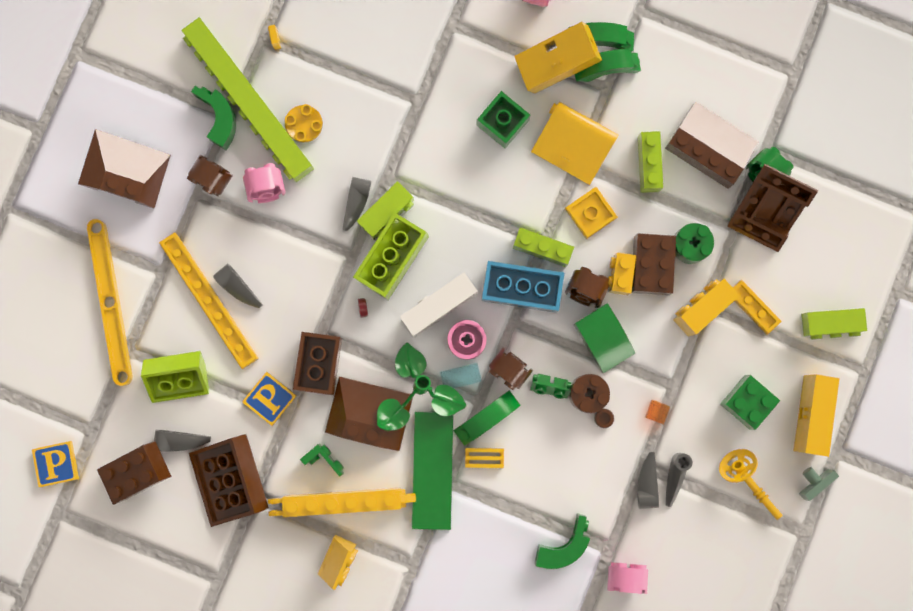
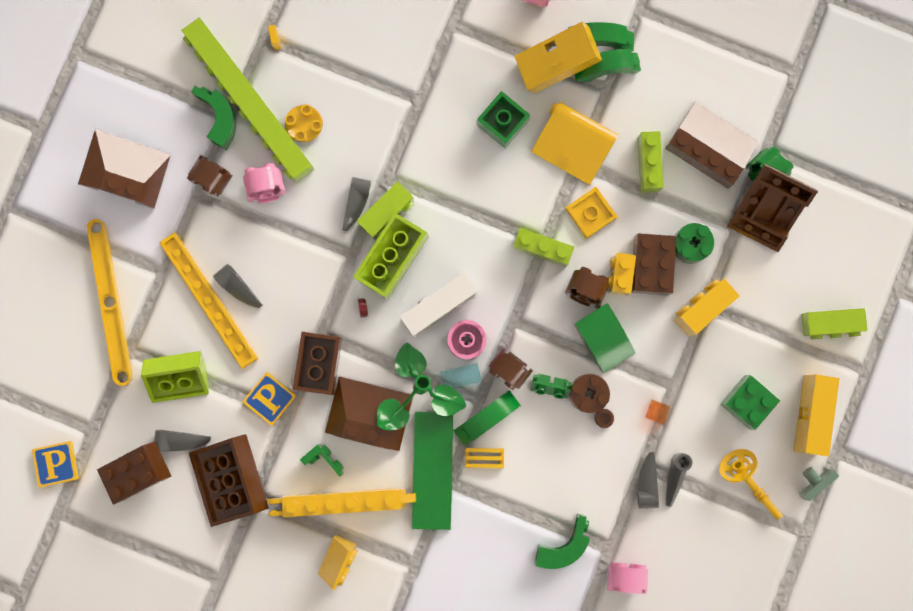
(523, 286): dark azure brick -> none
(755, 308): yellow tile -> none

